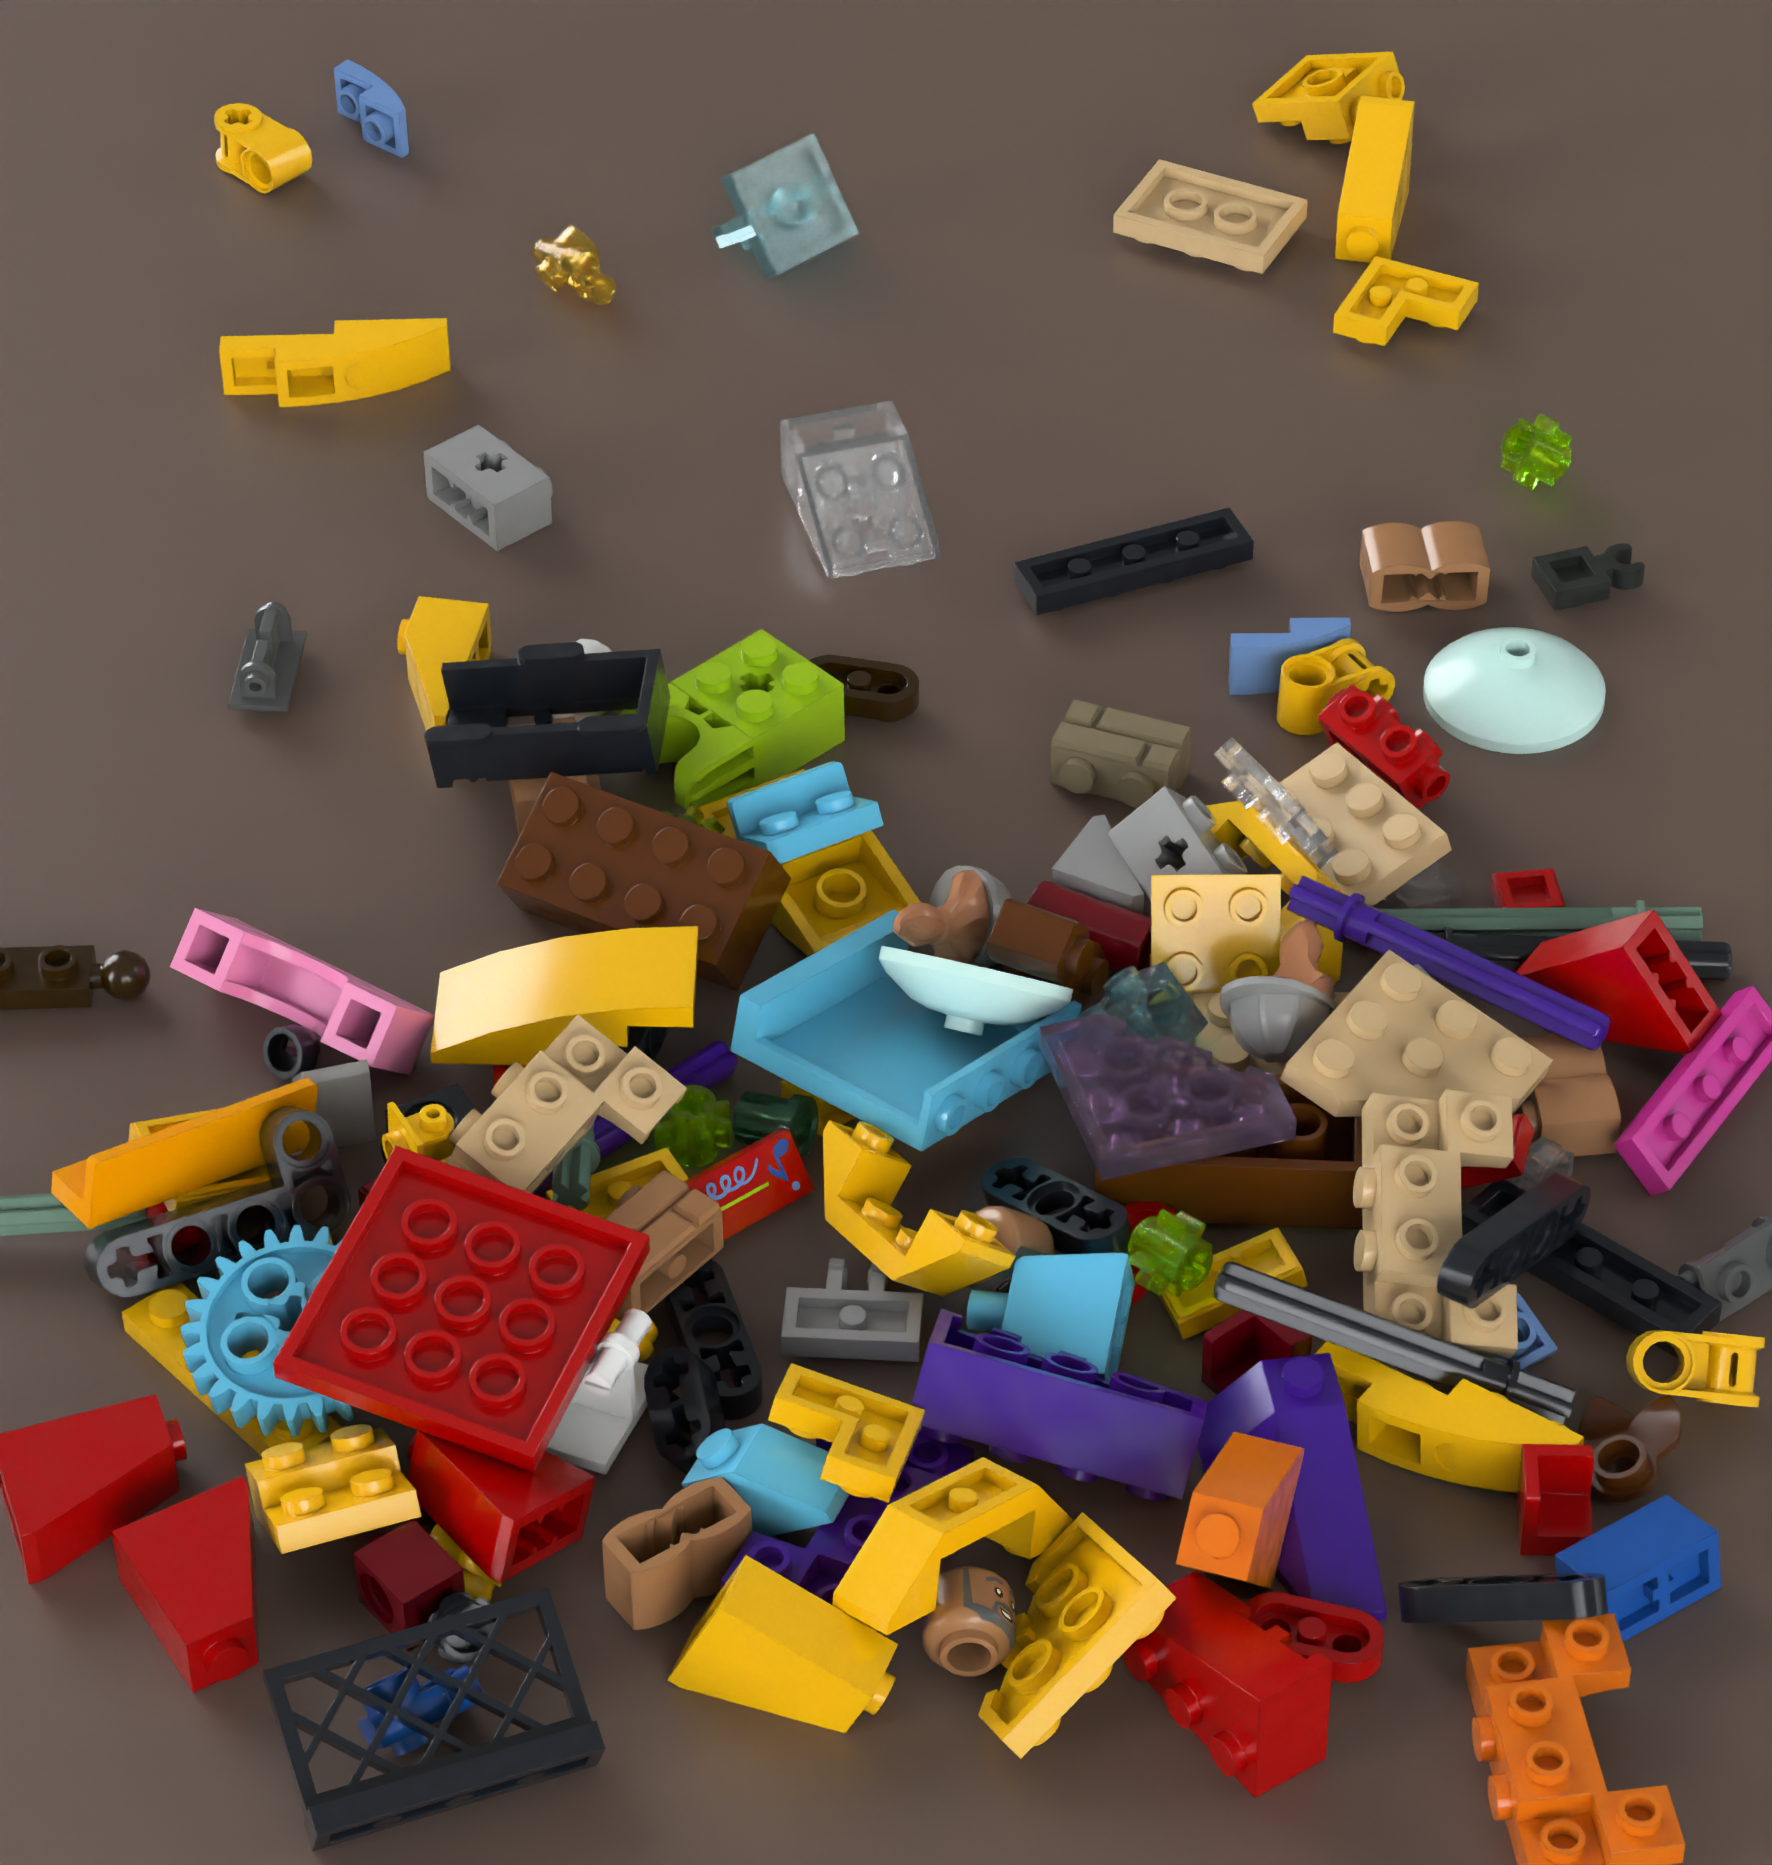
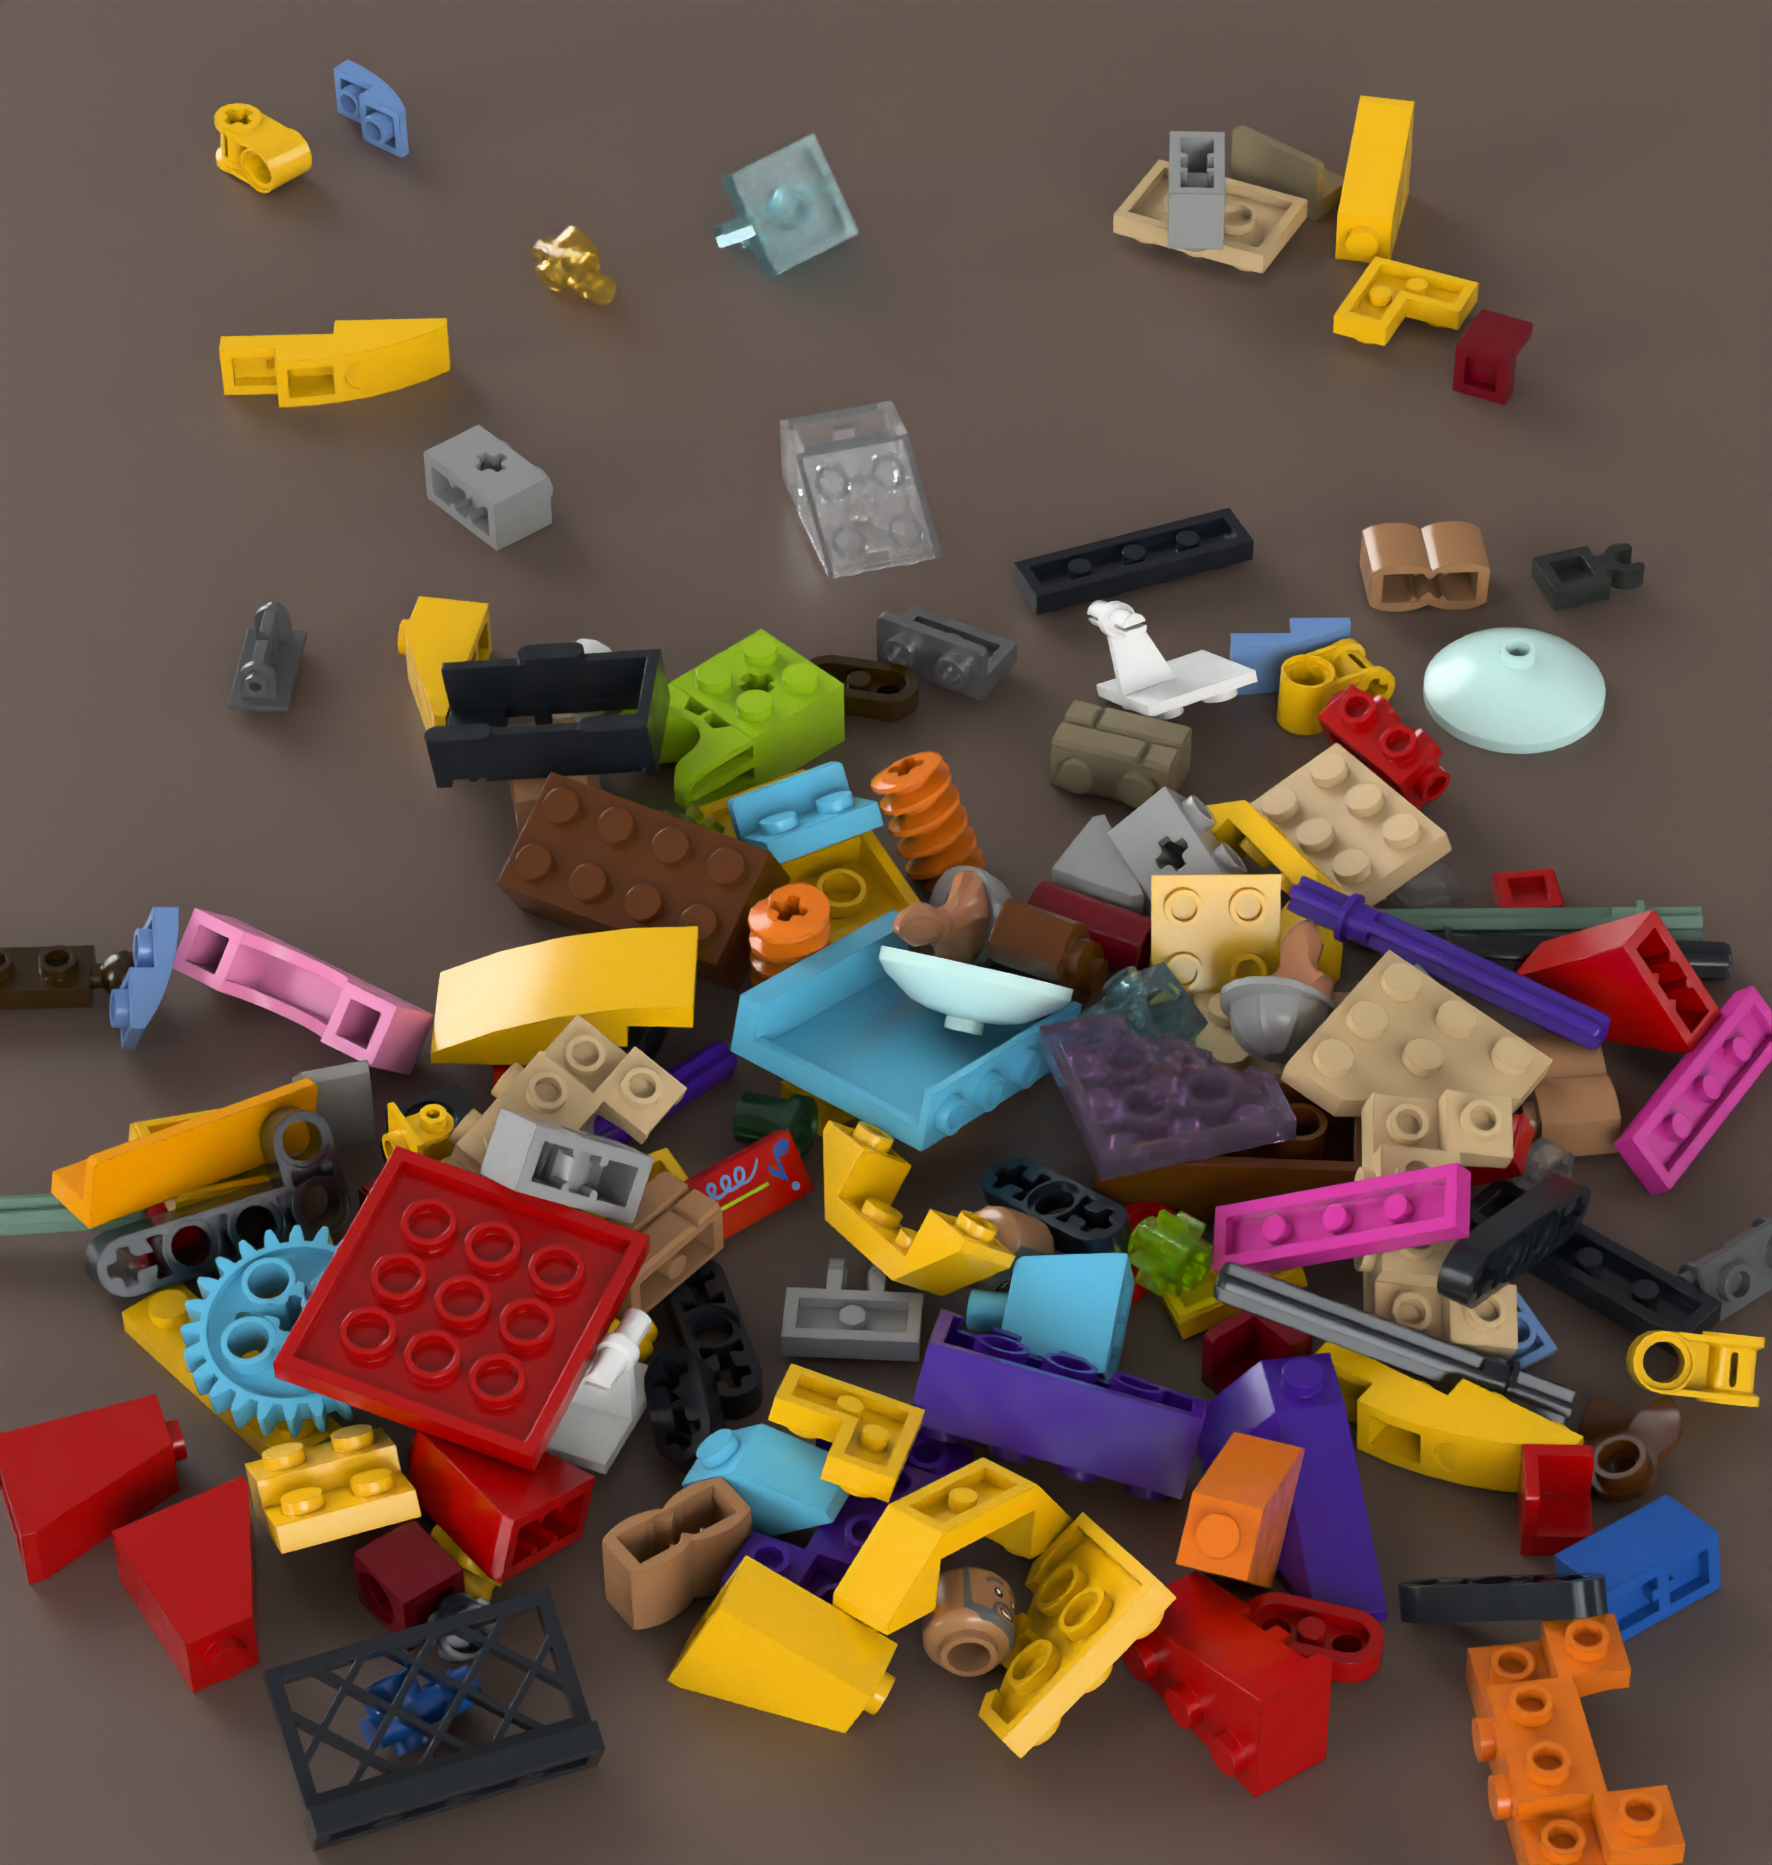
(145, 984): none -> medium blue slope
(289, 1061): black hinge -> none
(566, 1166): none -> light grey brick
(695, 1128): clear neon green gear -> none
(787, 929): none -> orange piece
(927, 817): none -> orange piece
(945, 651): none -> flat silver bracket
(1148, 681): none -> white plate
(1196, 190): none -> light grey brick
(1279, 809): clear plate -> none
(1284, 169): none -> dark tan panel
(1326, 93): yellow plate -> none
(1345, 1220): none -> dark pink plate
(1488, 356): none -> dark red panel
(1536, 451): clear neon green gear -> none

